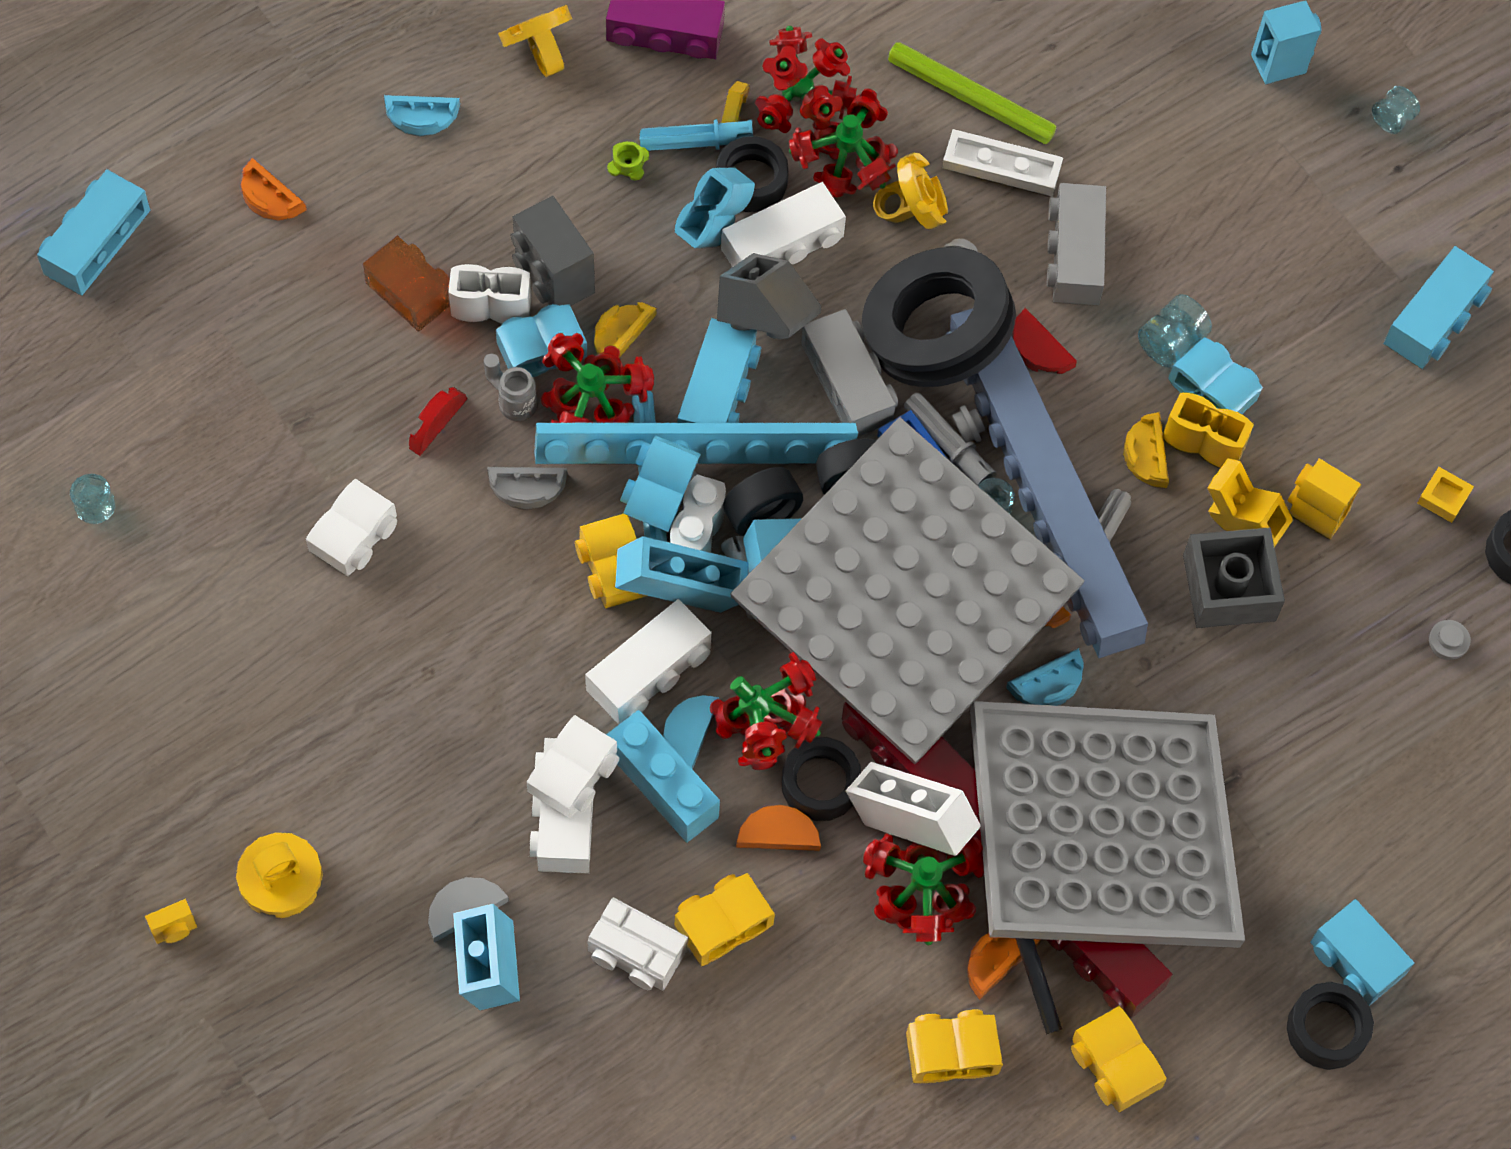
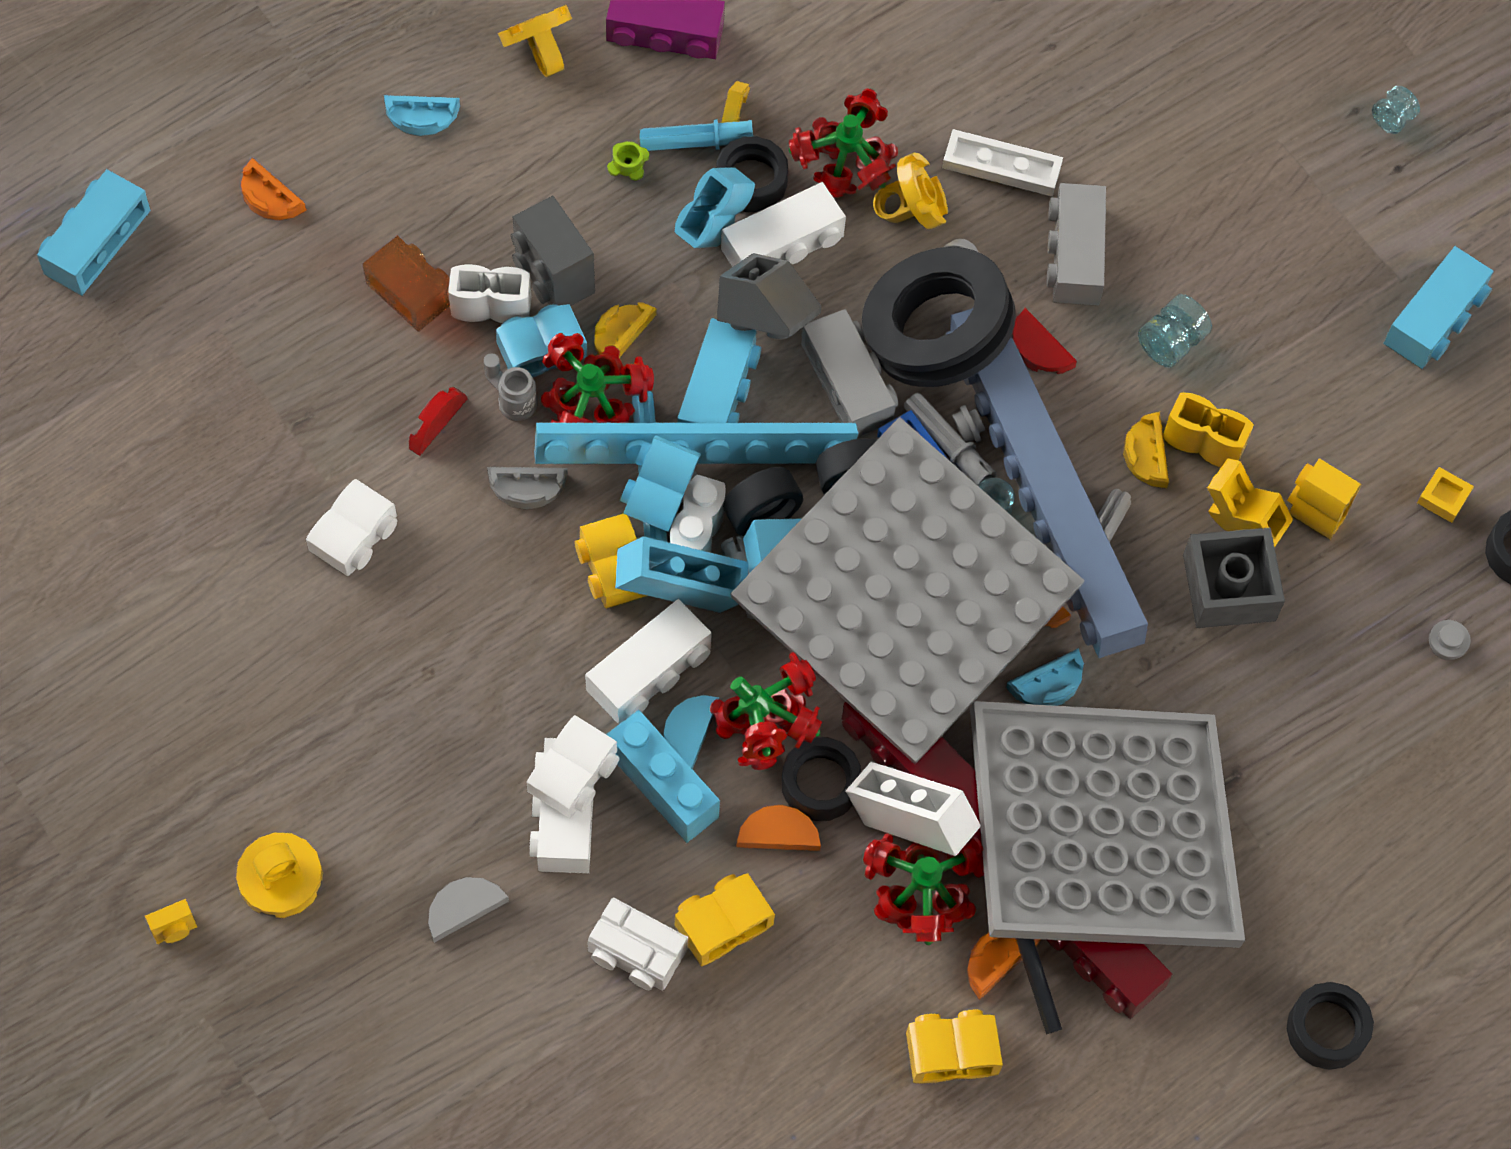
(89, 488): clear light blue wheel -> none
(486, 957): medium azure brick -> none
(798, 84): red plant -> none
(972, 93): lime axle -> none
(1117, 1059): yellow brick -> none
(1213, 375): medium azure brick -> none
(1286, 41): medium azure brick -> none
(1361, 952): medium azure brick -> none

